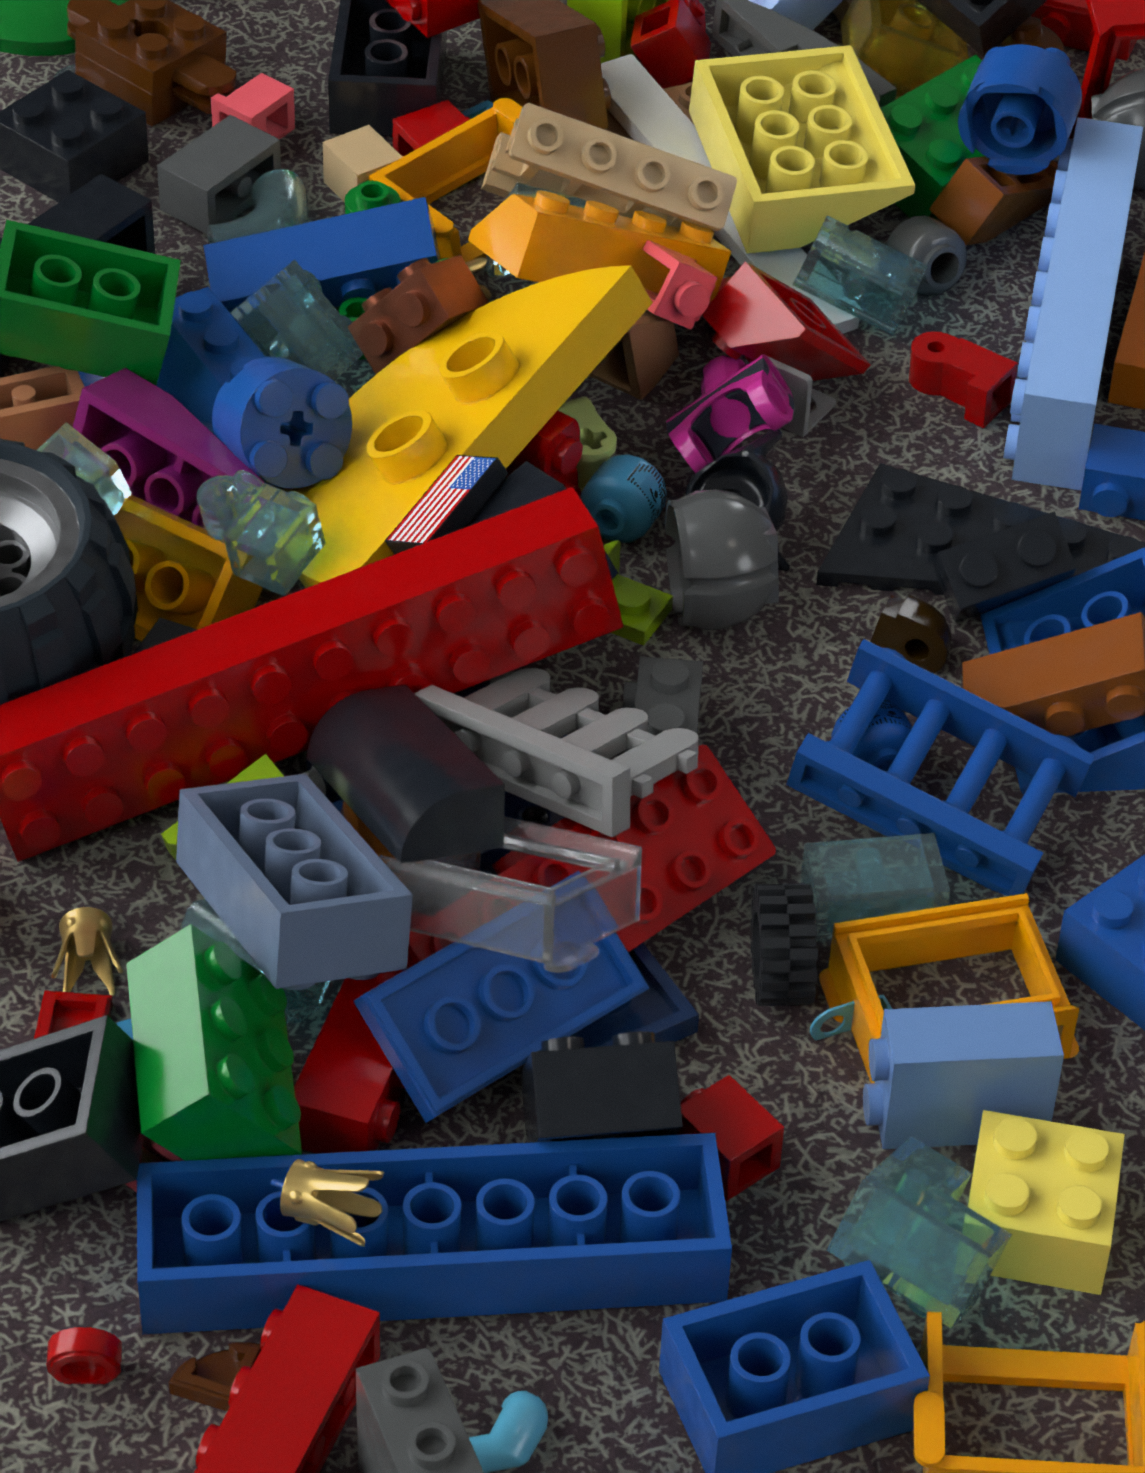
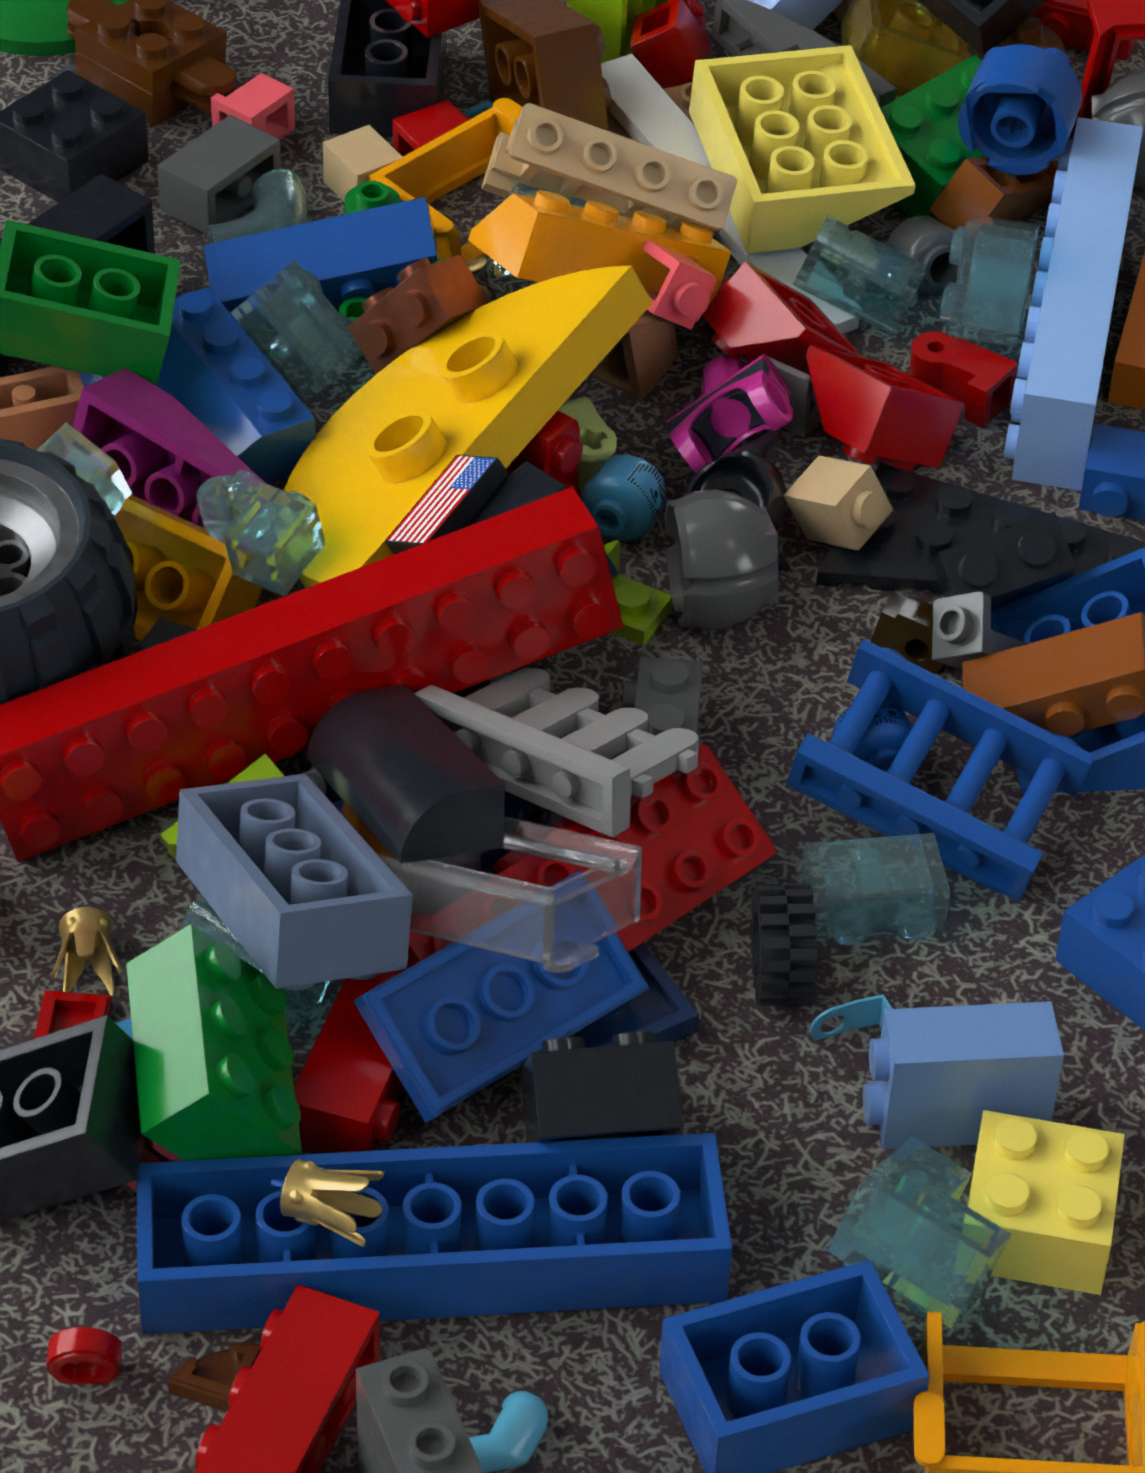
(313, 416): blue brick -> none
(745, 1132): red brick -> none
(838, 502): none -> tan brick
(881, 409): none -> red slope
(938, 936): light orange piece -> none
(964, 630): none -> dark grey bracket
(991, 281): none -> clear light blue brick

